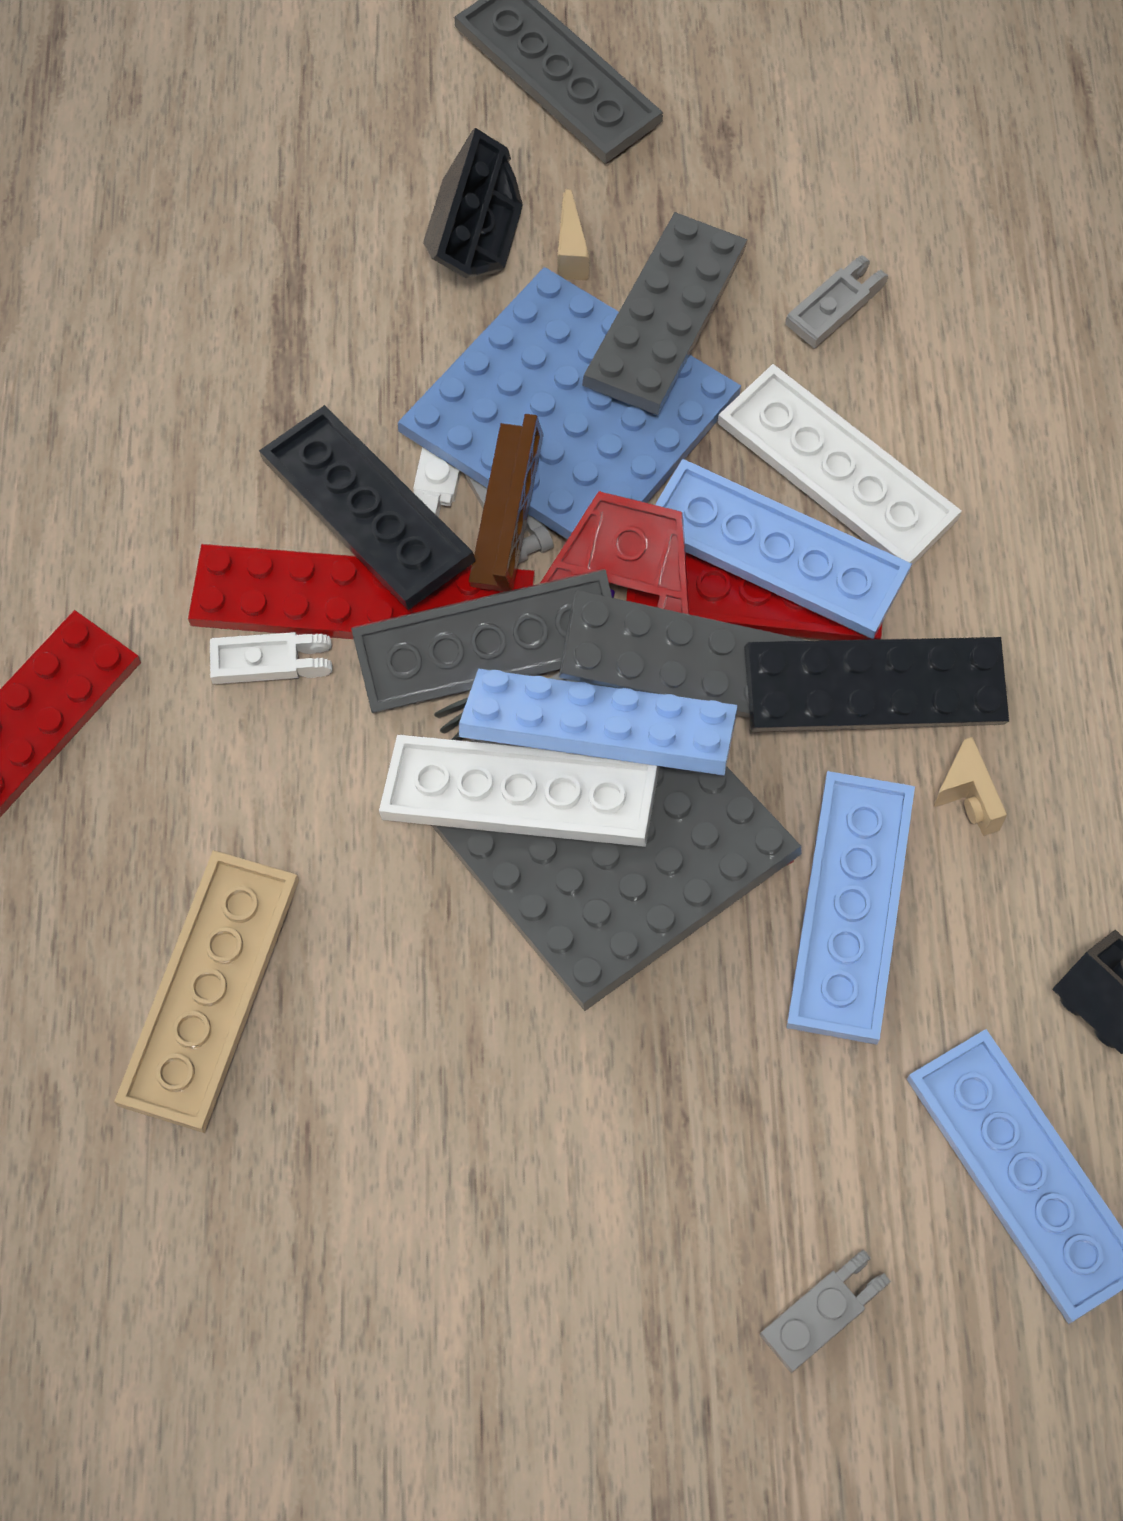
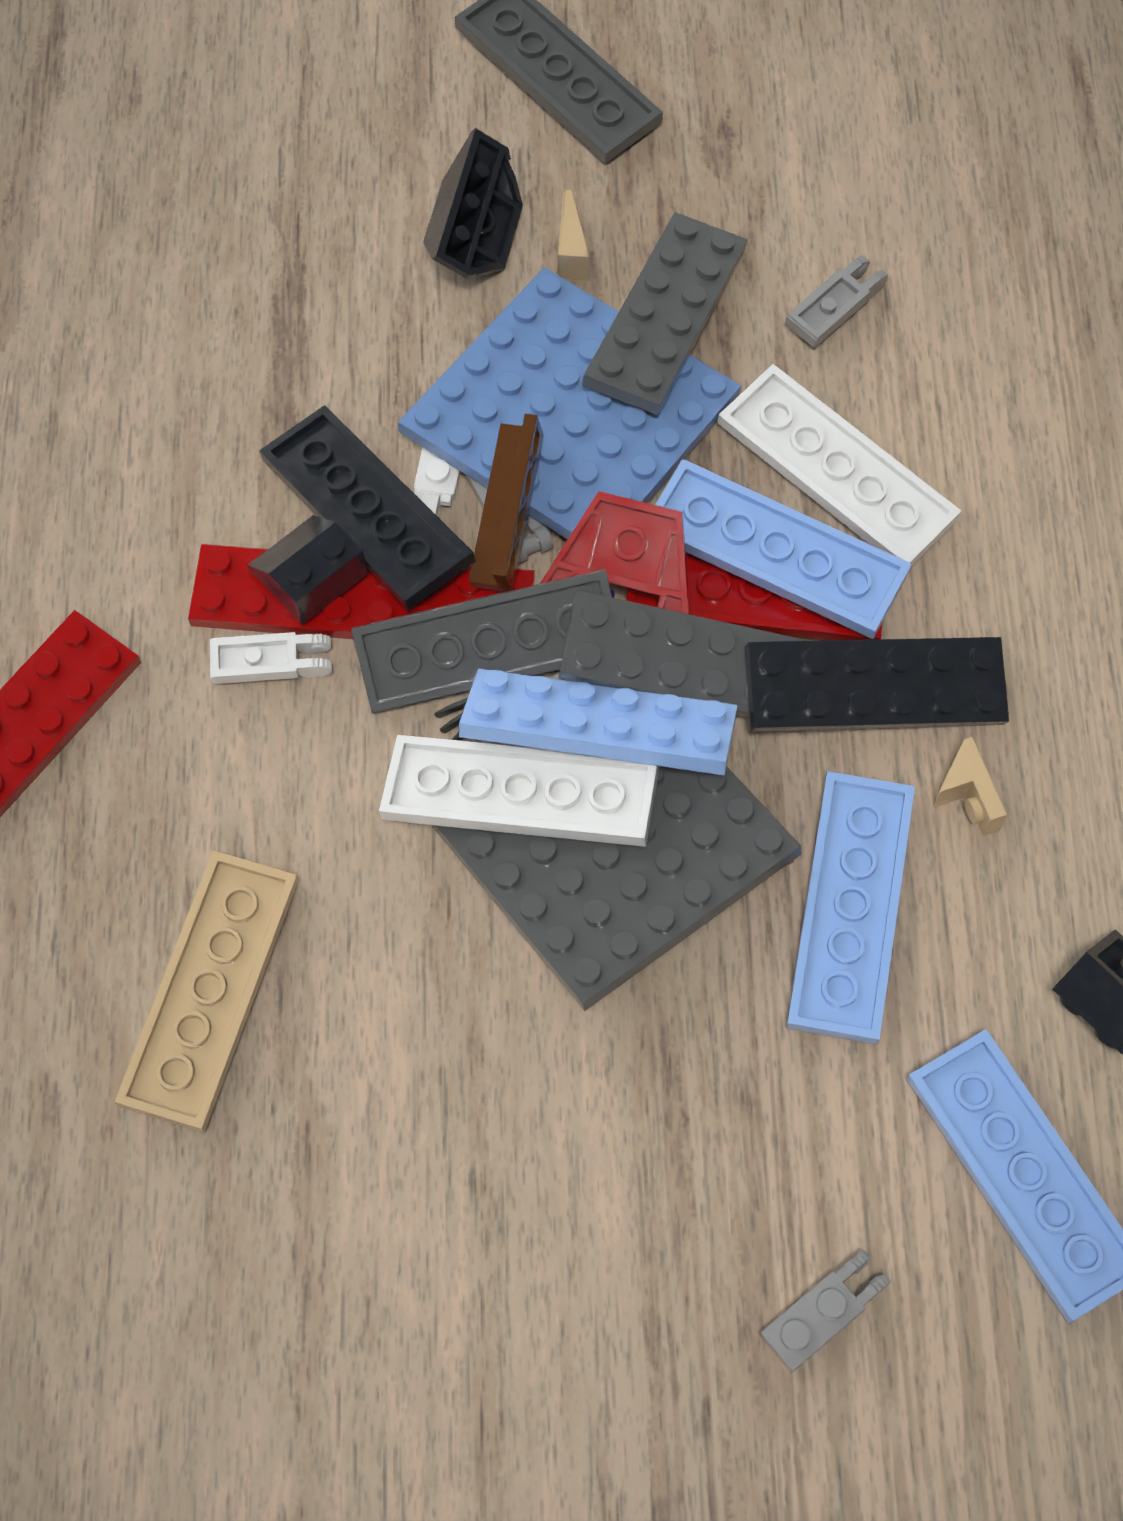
(310, 567): none -> black slope

